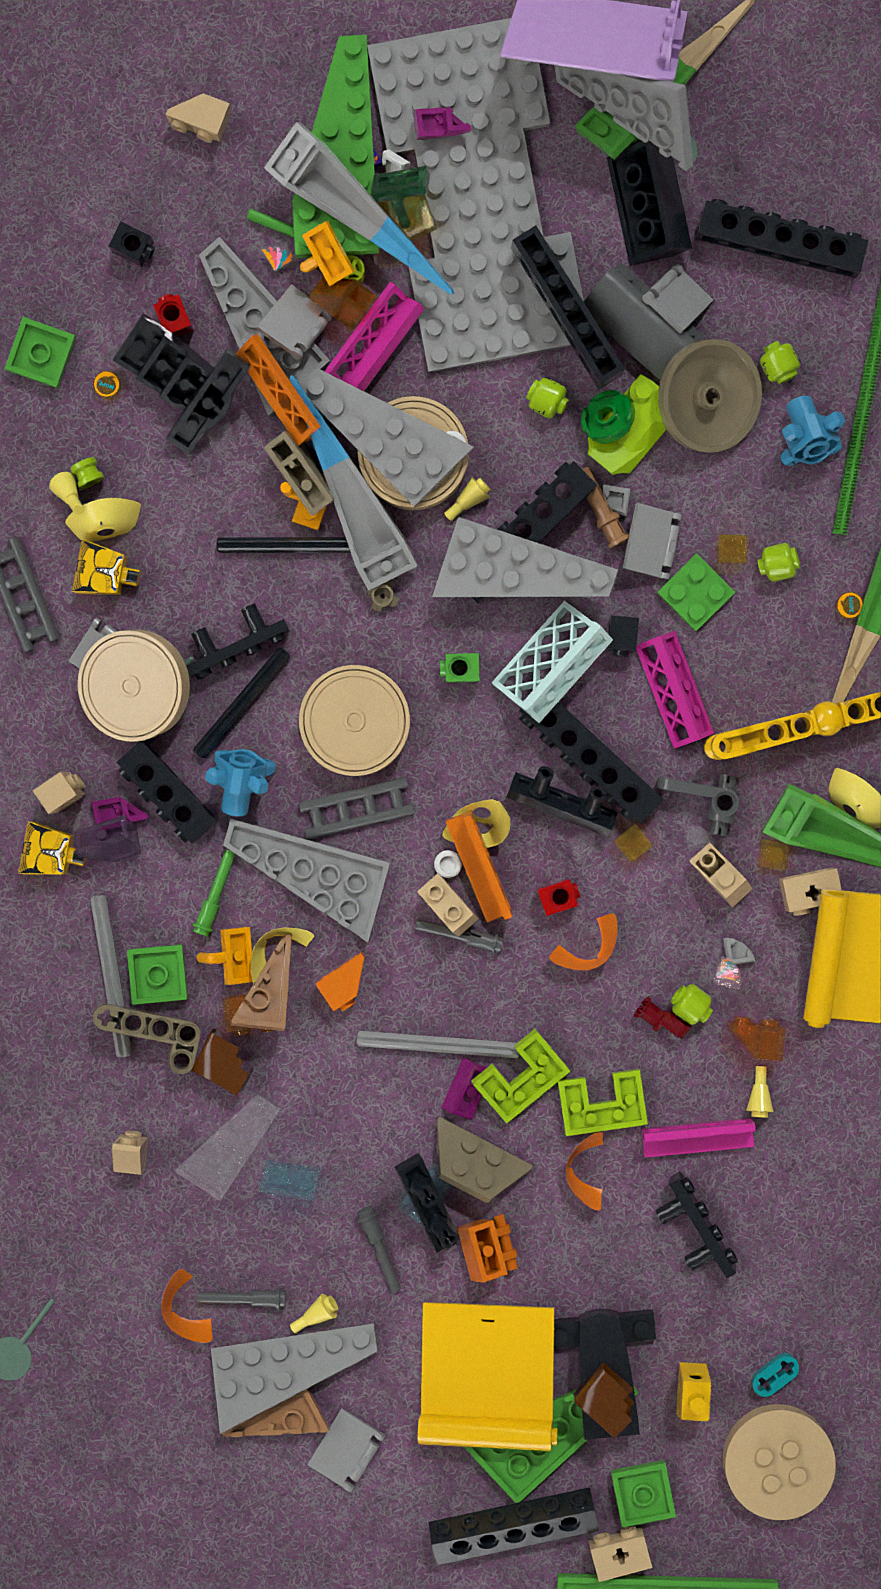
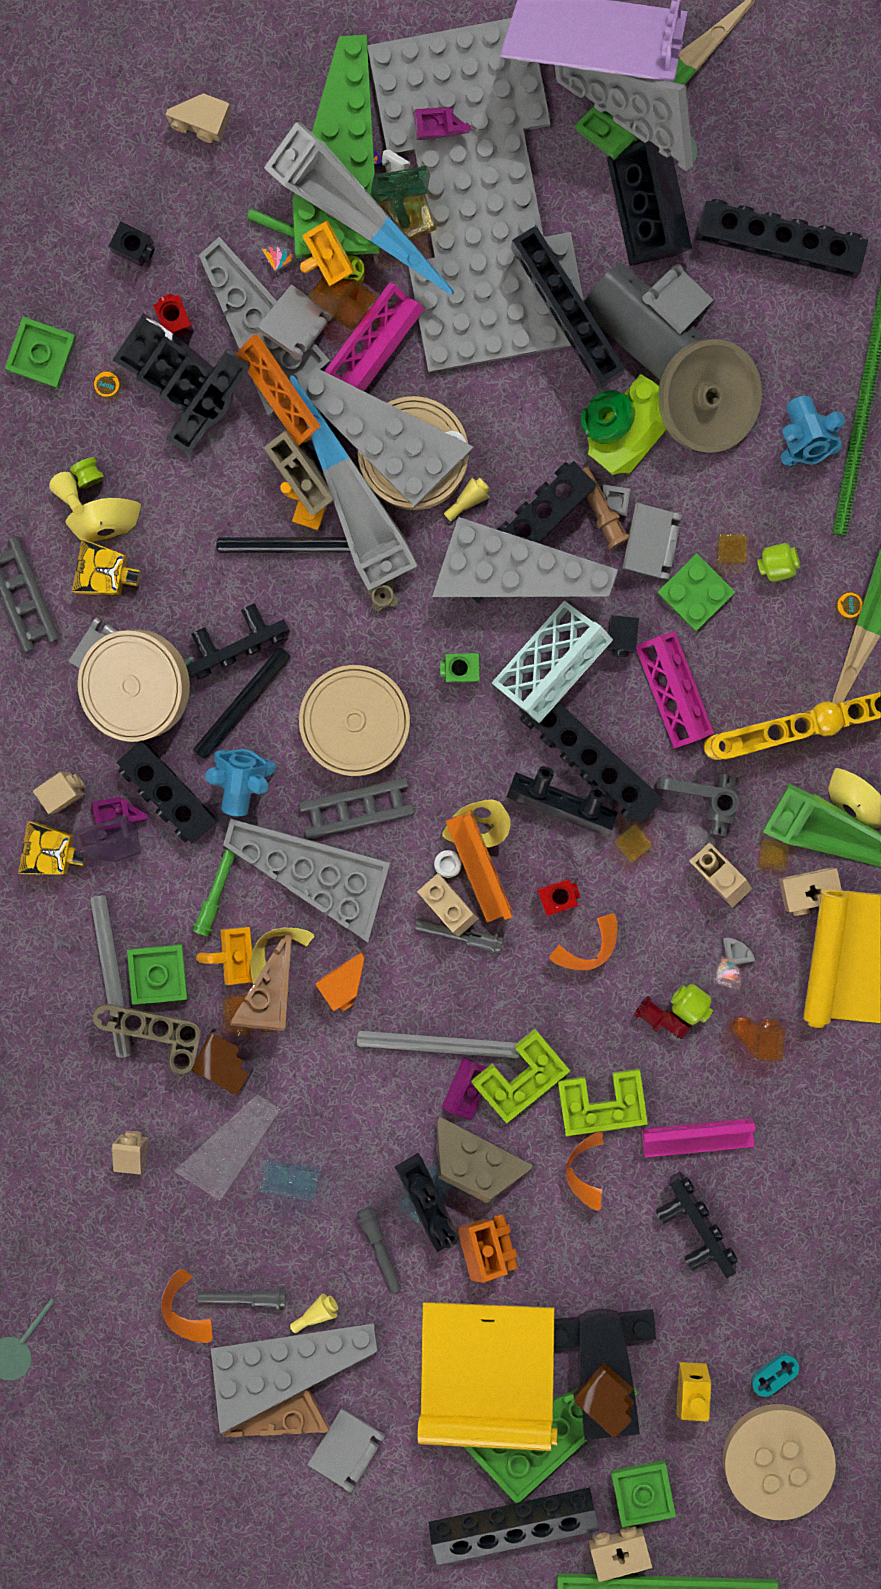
(547, 397): lime head -> none
(760, 1099): light yellow cone -> none
(780, 362): lime head -> none

